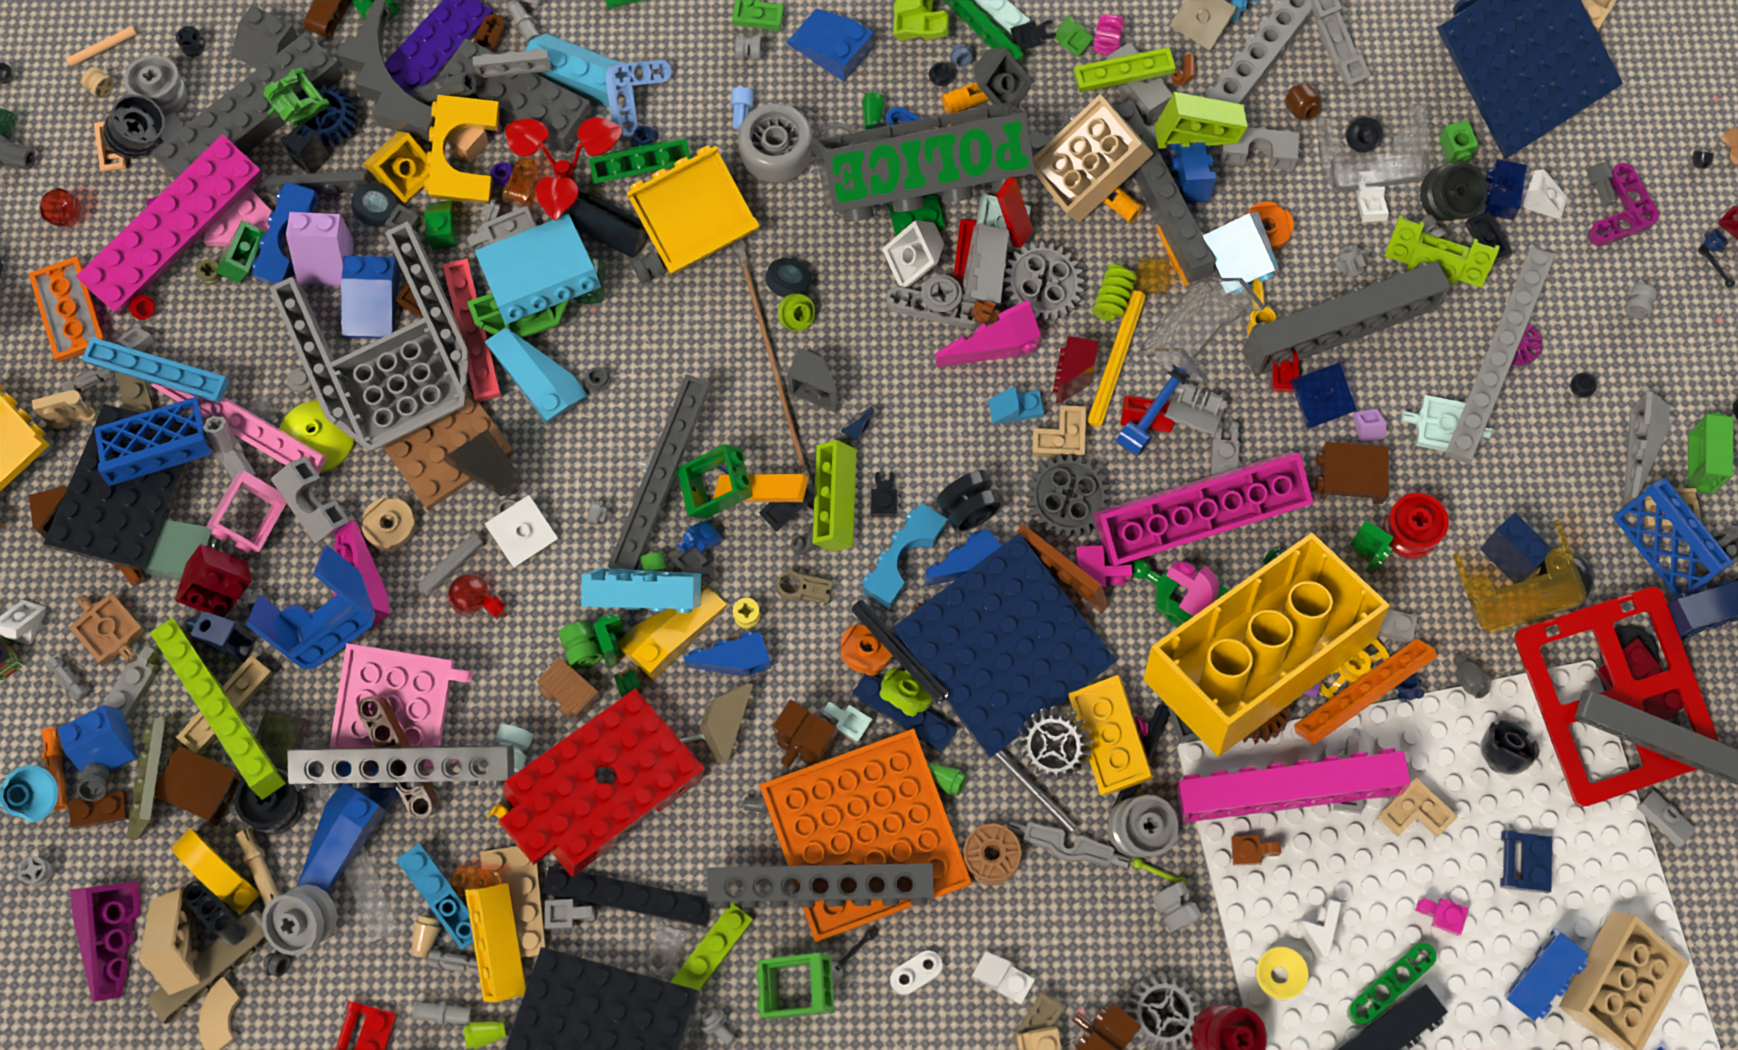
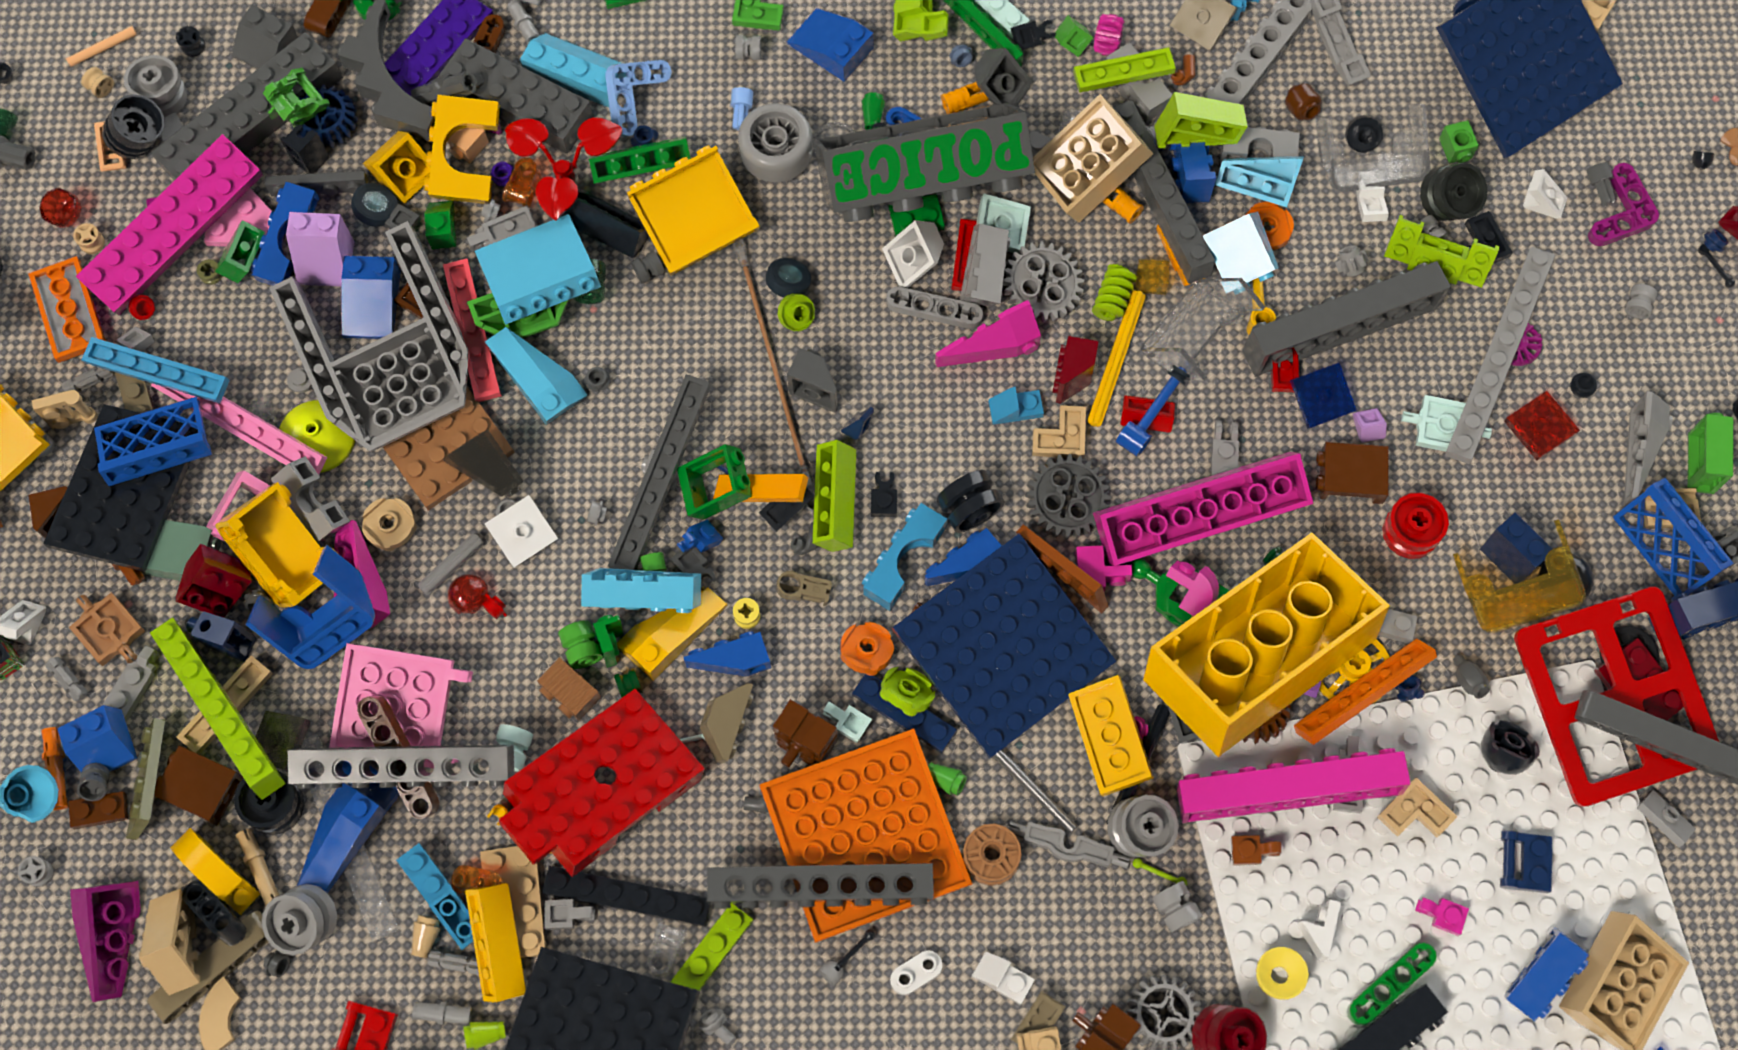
(89, 232): none -> tan wheel
(226, 447): light grey piece -> none
(274, 545): none -> yellow windscreen
(512, 63): light grey plate -> none
(821, 986): bright green window -> none
(900, 651): black axle -> none
(940, 74): black plate -> none
(947, 285): light grey gear -> none
(984, 313): dark orange plate -> none
(1014, 212): red tile -> none
(1050, 734): dark grey gear -> none
(1194, 411): light grey hinge -> none
(1261, 177): none -> medium azure wedge
(1372, 543): green bracket -> none
(1511, 178): clear blue brick -> none
(1541, 425): none -> clear red plate

